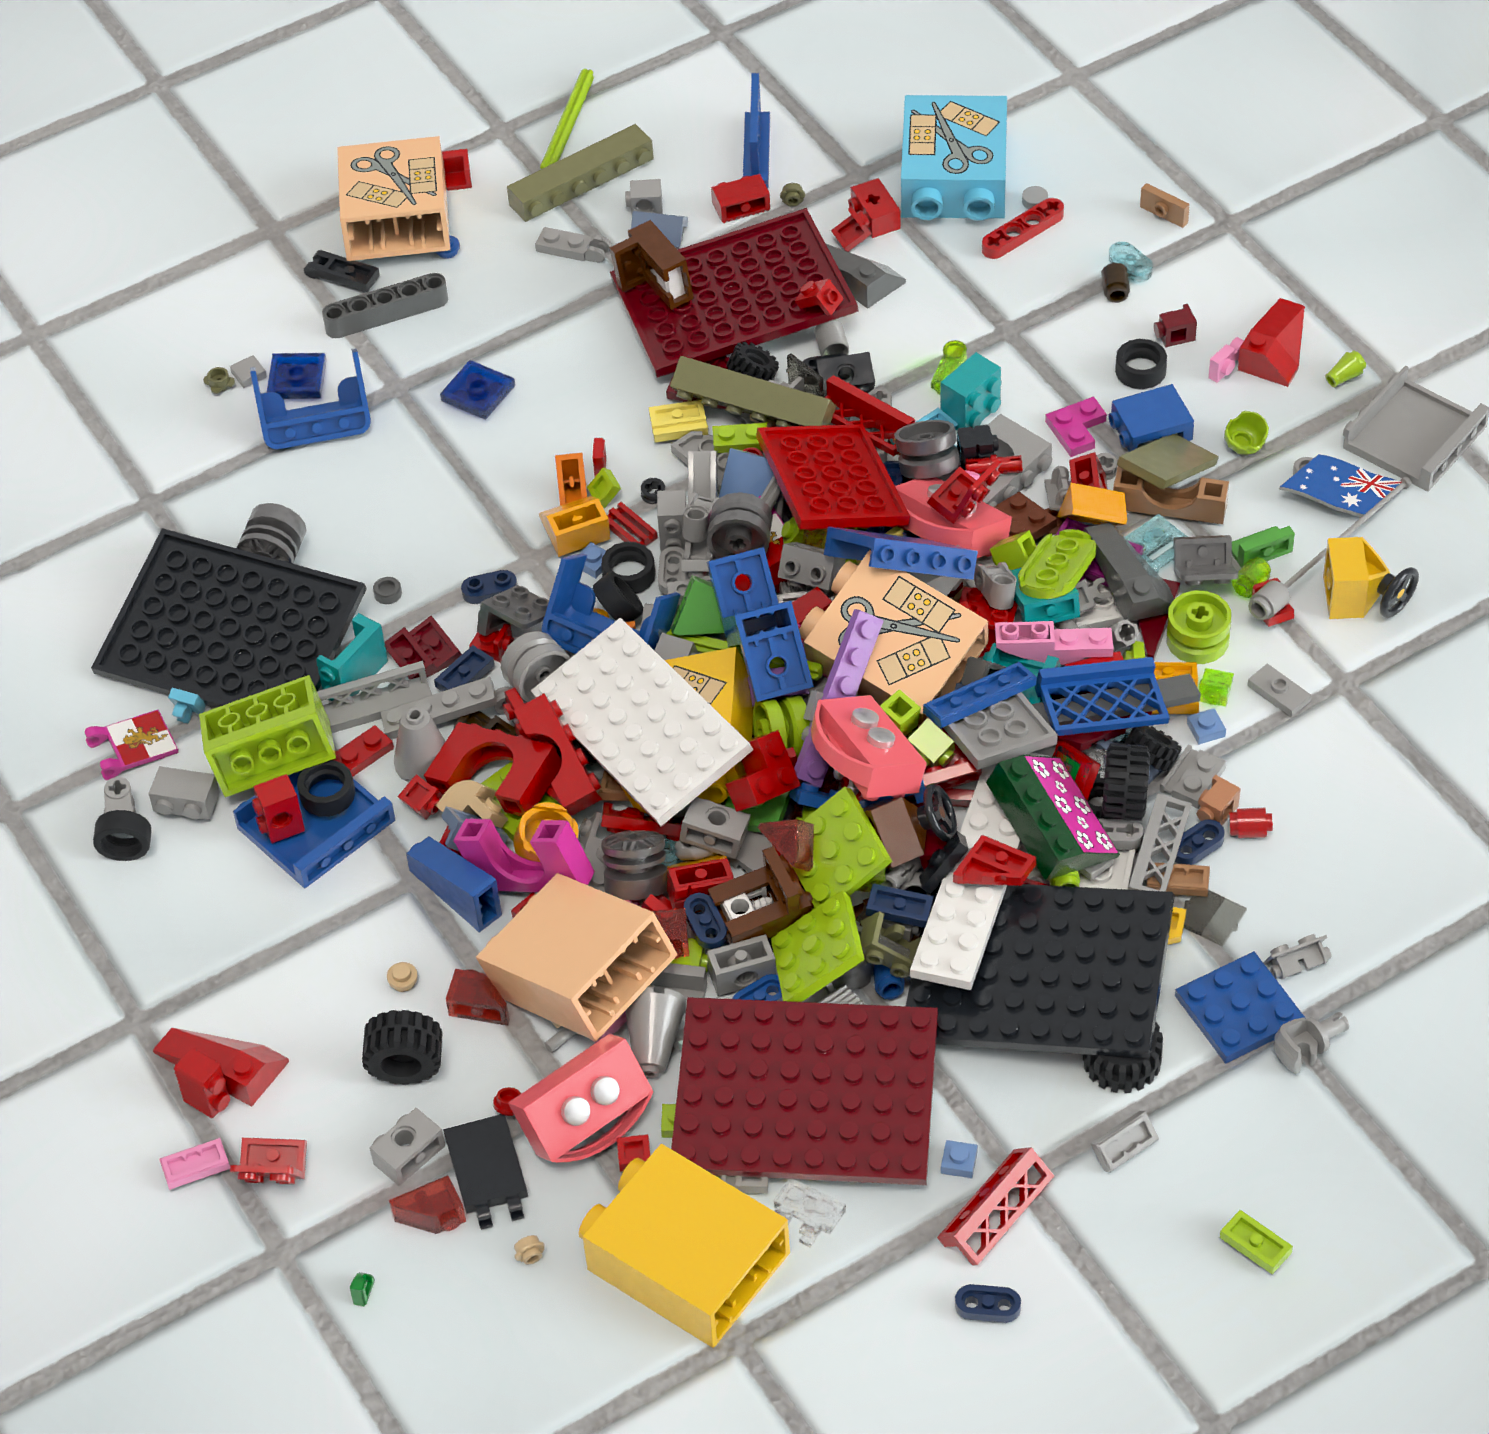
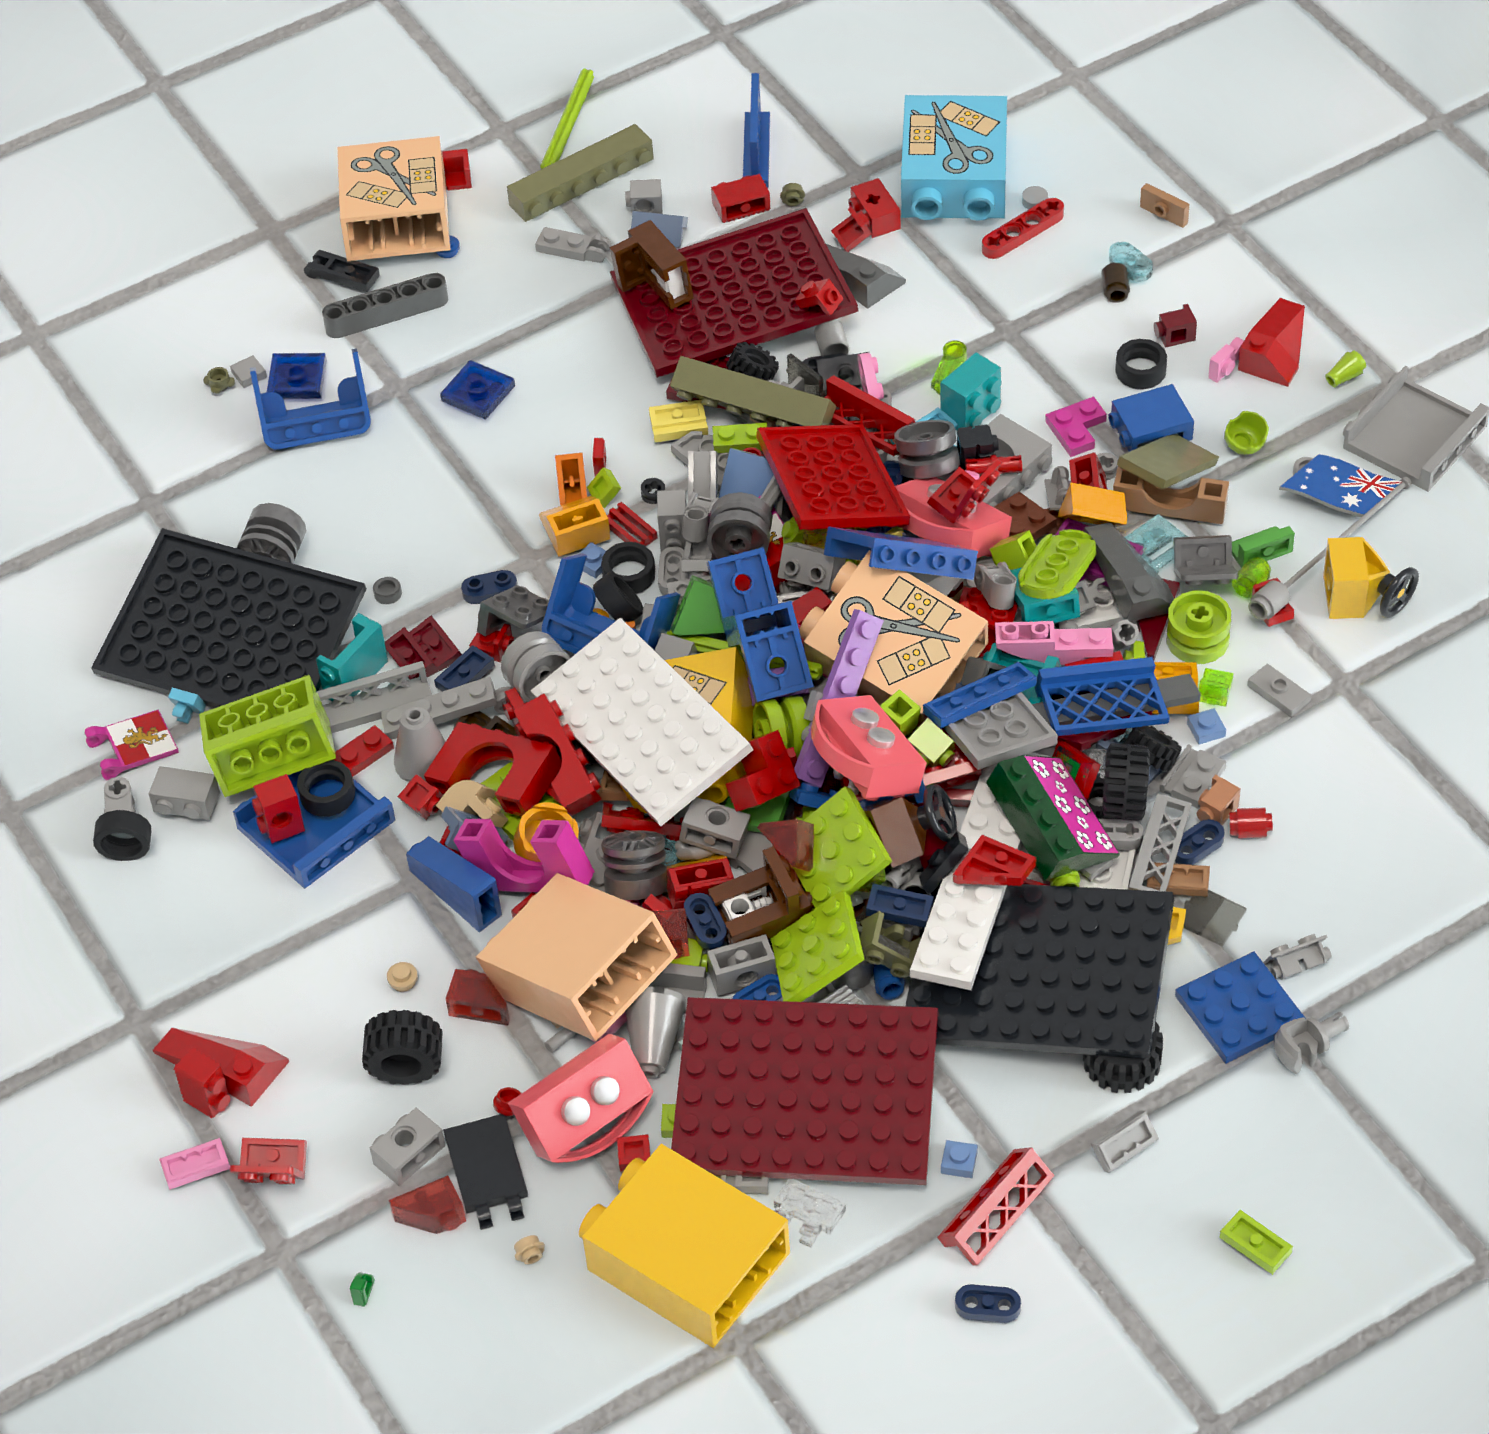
(867, 369): none -> bright pink plate

